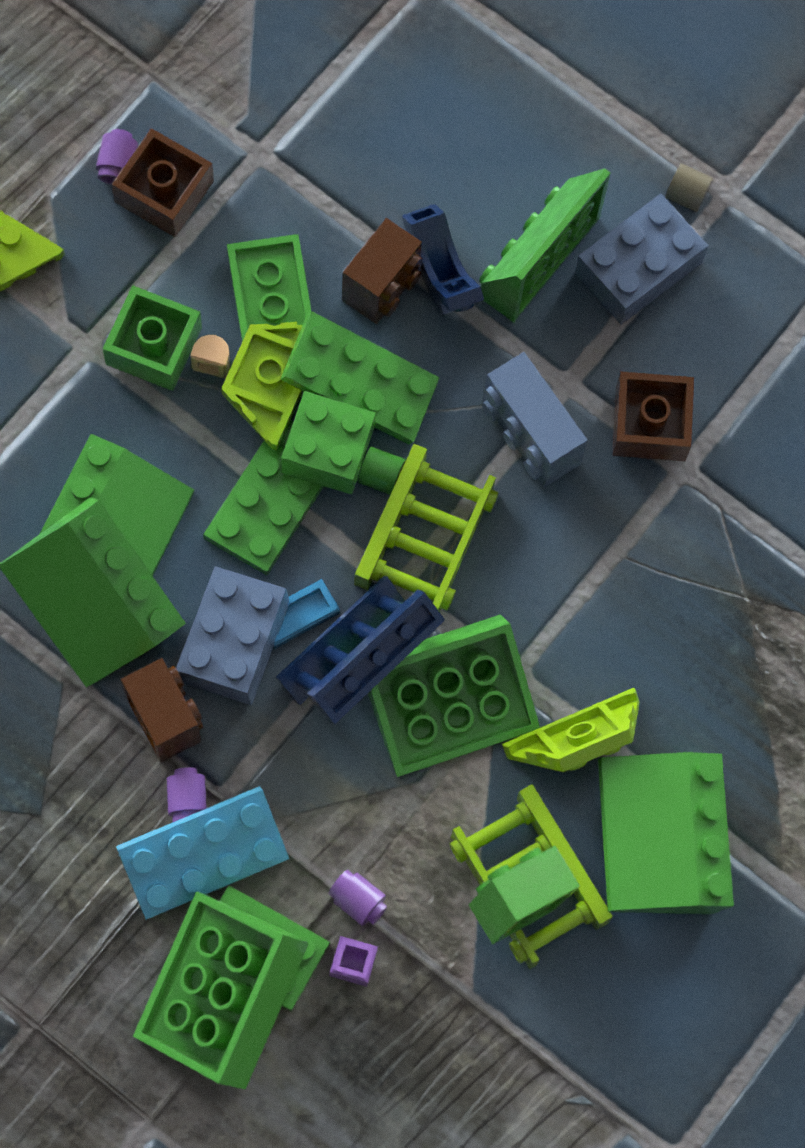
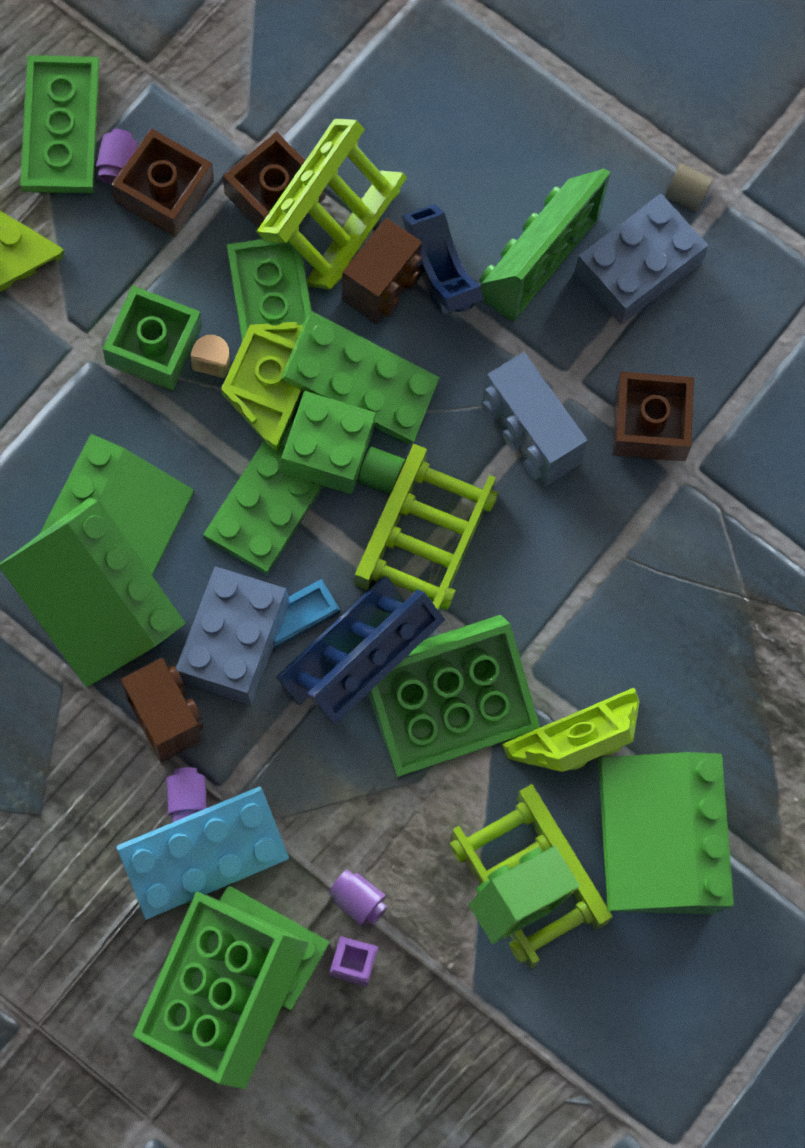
(60, 124): none -> bright green plate
(263, 177): none -> reddish brown brick
(302, 198): none -> lime fence

